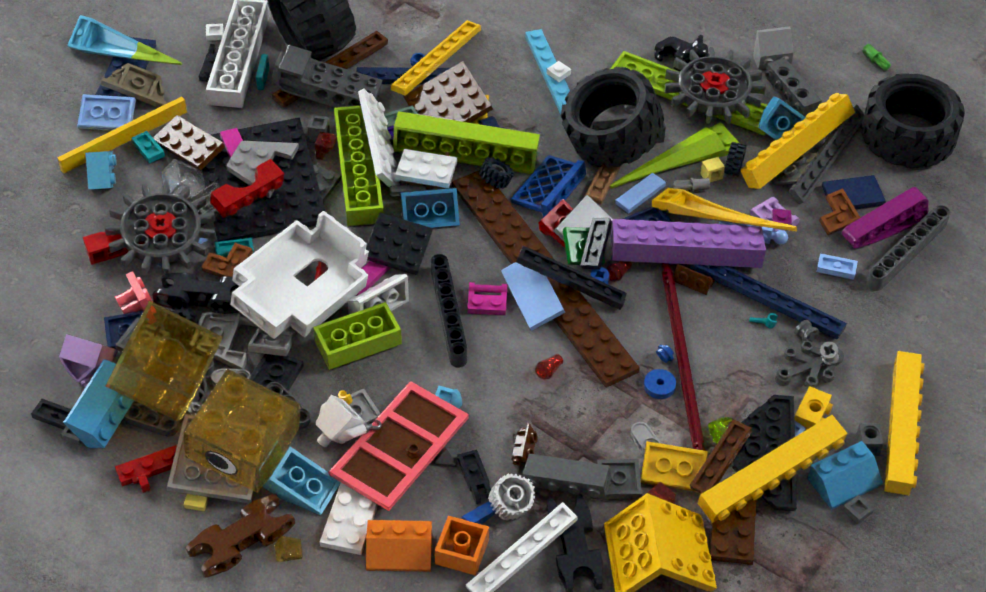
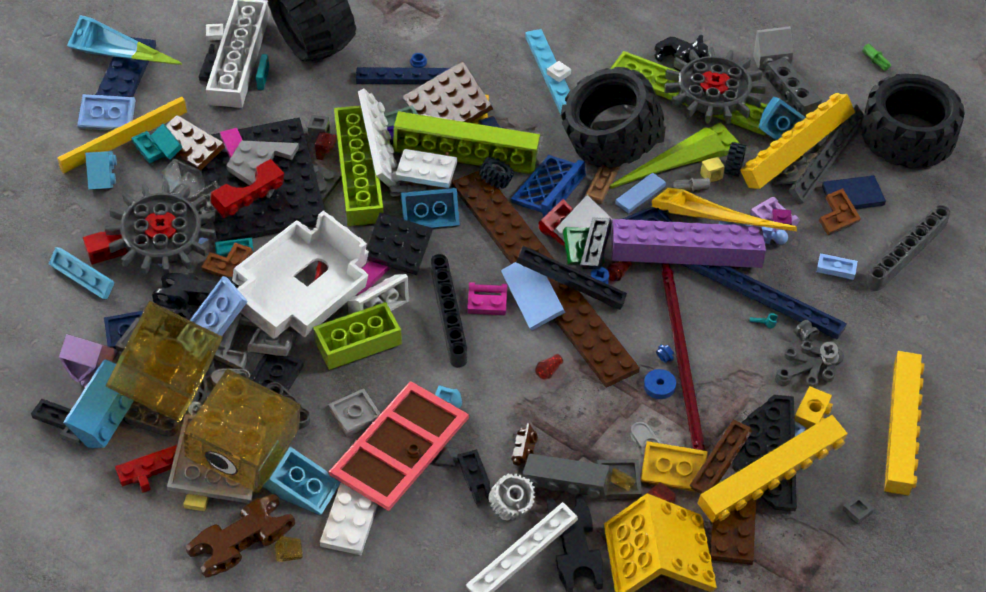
(81, 273): none -> medium azure plate
(134, 293): coral plate -> none
(137, 83): dark tan wing -> none
(166, 141): none -> teal tile
(220, 307): none -> light blue tile
(319, 81): dark grey brick -> none
(340, 421): white torso -> none
(344, 60): reddish brown plate -> none
(398, 545): orange slope -> none
(435, 58): yellow tile -> none
(462, 545): orange brick -> none
(480, 514): blue piece -> none
(622, 479): none -> clear yellow slope
(692, 279): reddish brown hinge -> none
(718, 427): clear neon green plate -> none
(845, 475): dark azure slope -> none
(871, 437): dark grey brick -> none
(888, 219): magenta beam -> none

